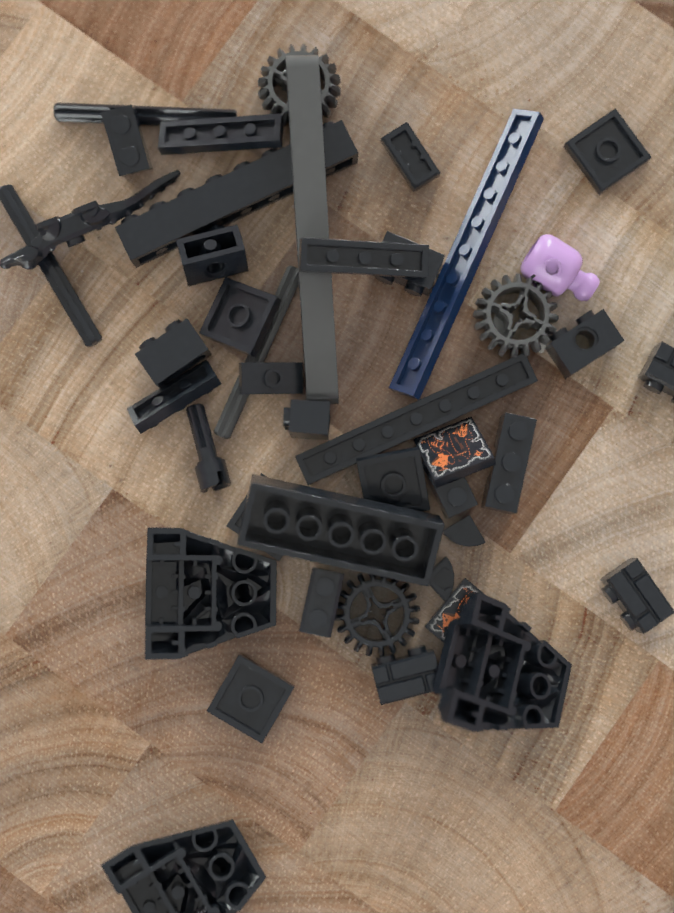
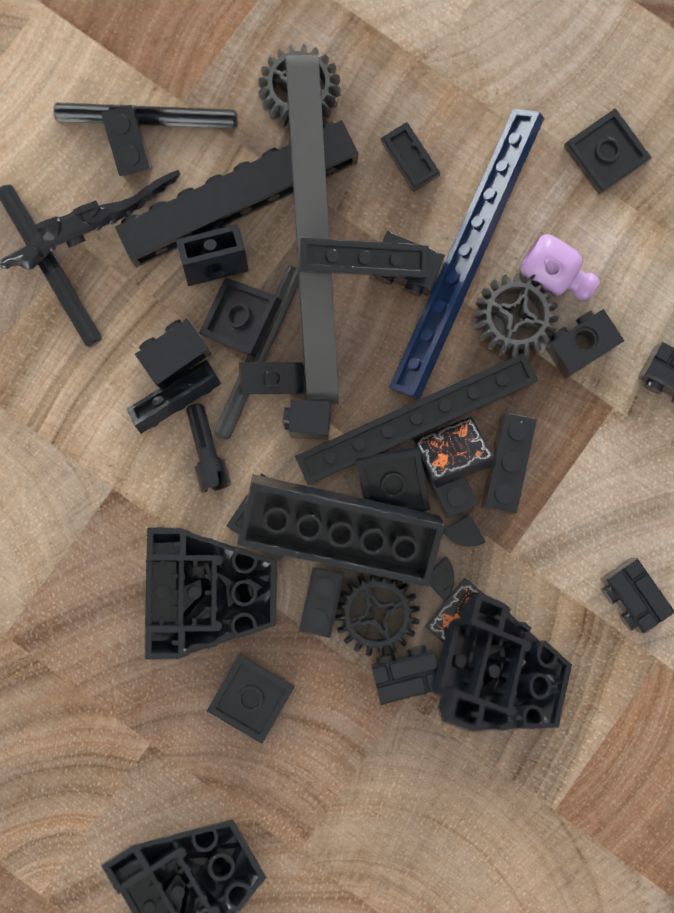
(221, 134): black plate -> none

